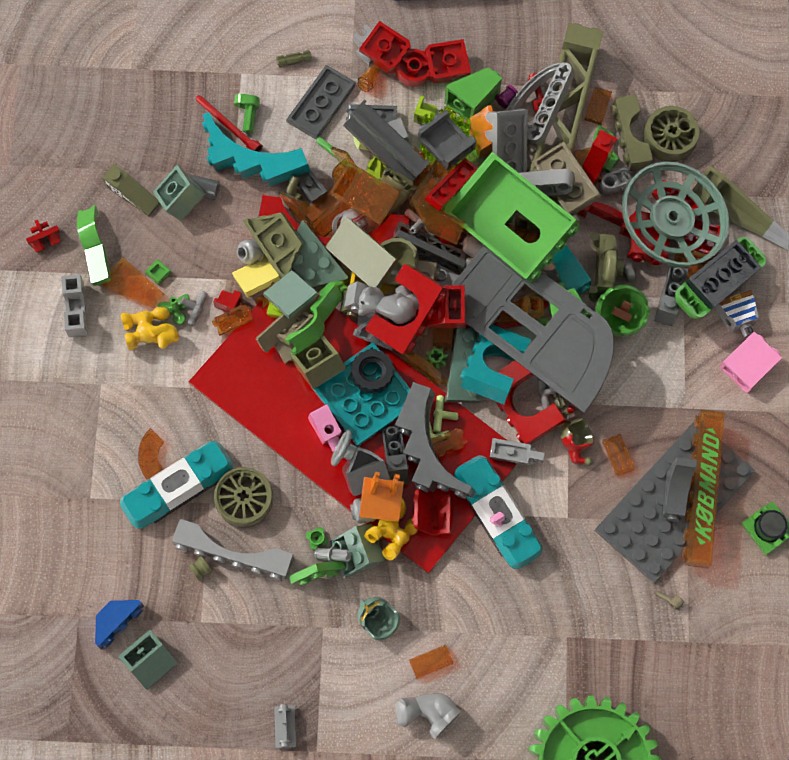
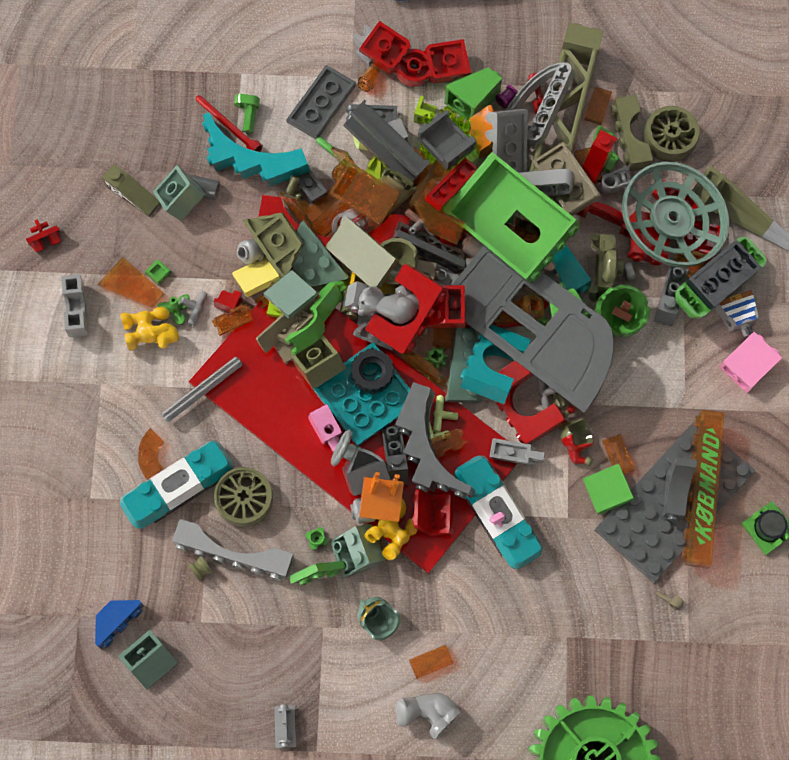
(93, 246): bright green piece -> none
(201, 389): none -> light grey axle
(293, 58): olive axle -> none
(332, 554): light grey axle -> none
(608, 489): none -> bright green tile

